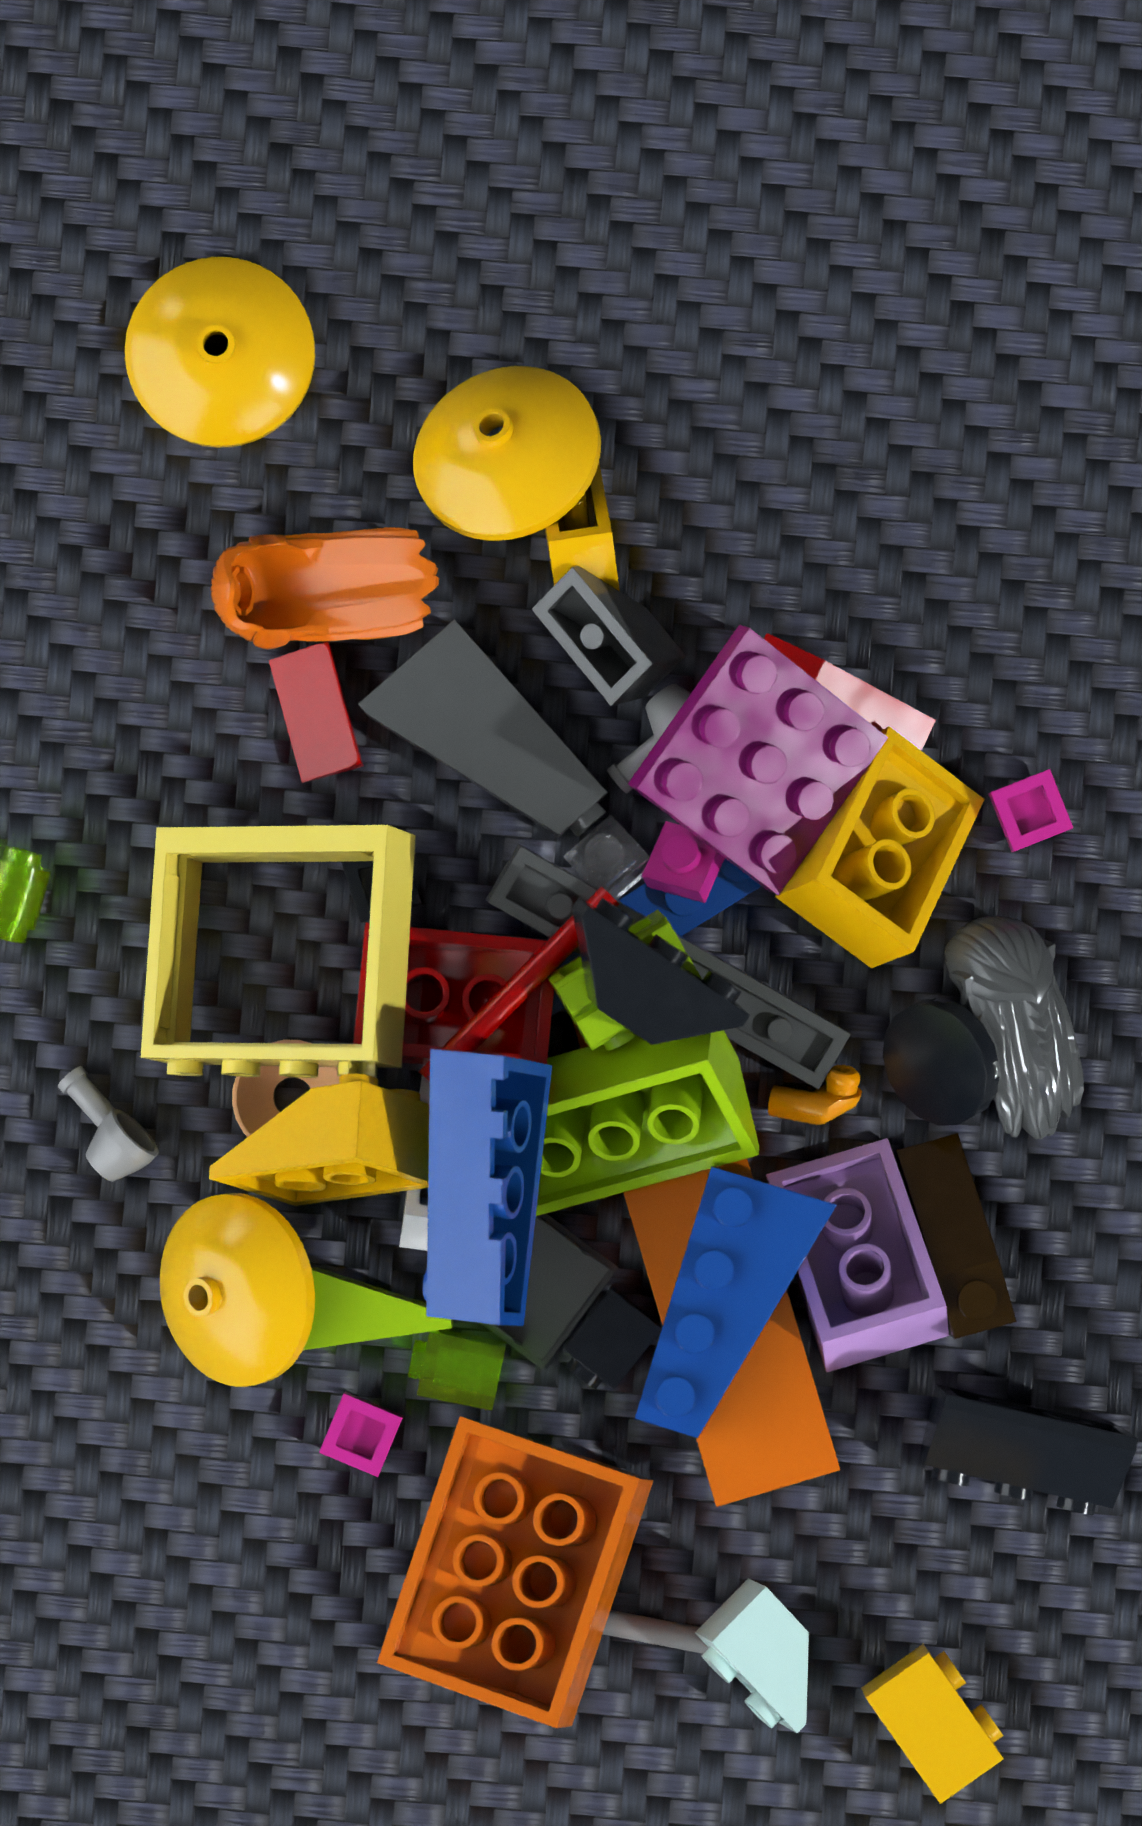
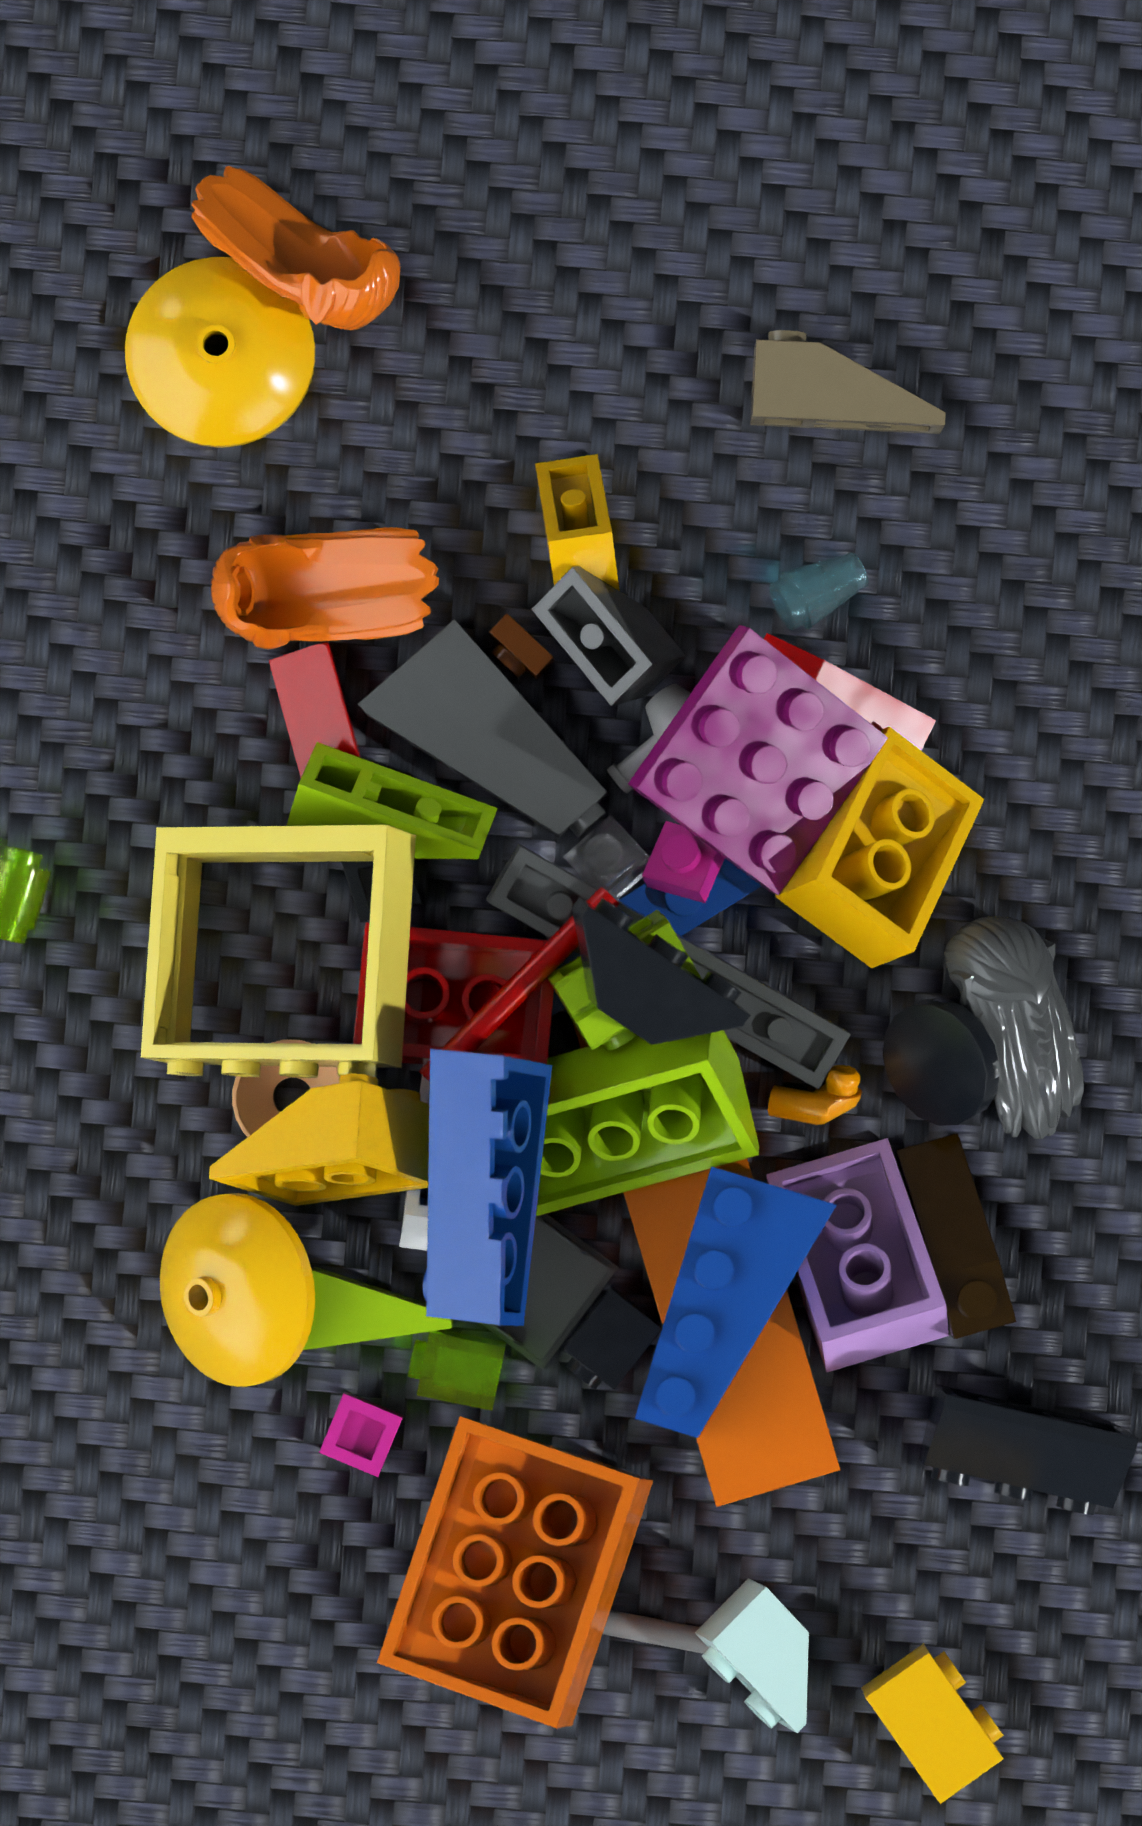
(120, 1141): light grey bar -> none
(328, 273): none -> orange hair
(358, 792): none -> lime slope
(518, 649): none -> reddish brown plate
(524, 473): yellow dish -> none
(817, 589): none -> clear light blue cone
(819, 388): none -> dark tan slope
(1030, 810): dark pink plate -> none

